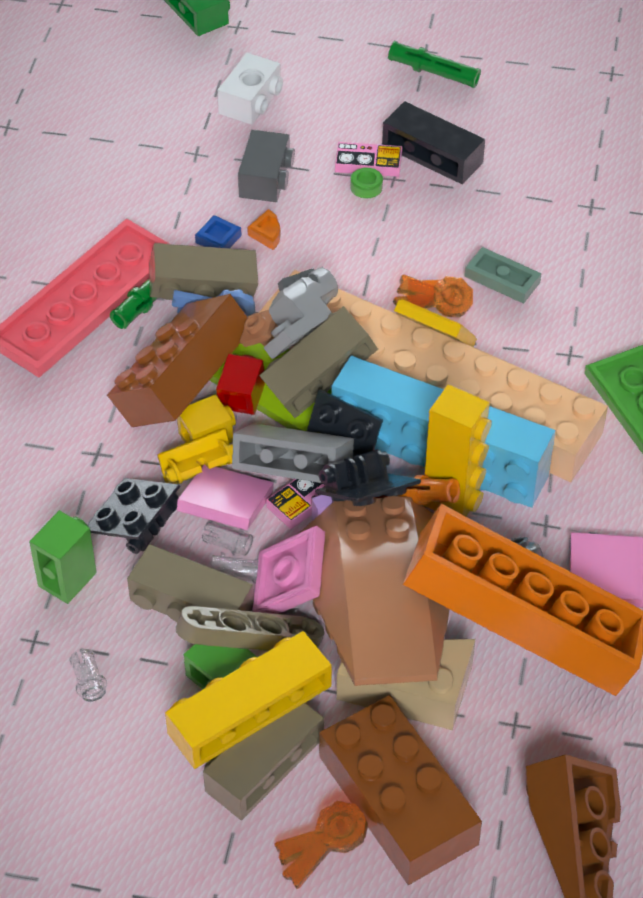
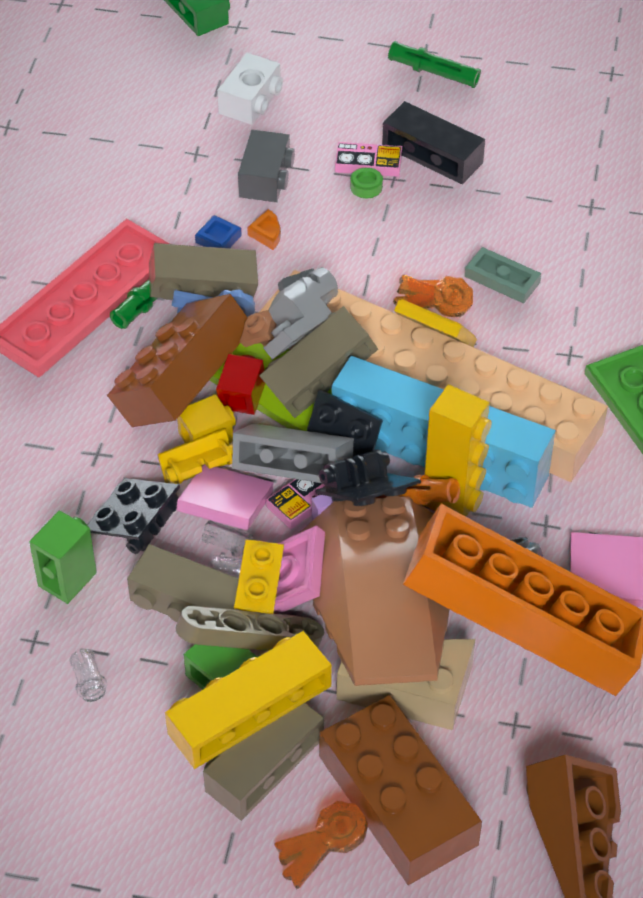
(259, 576): none -> yellow hinge

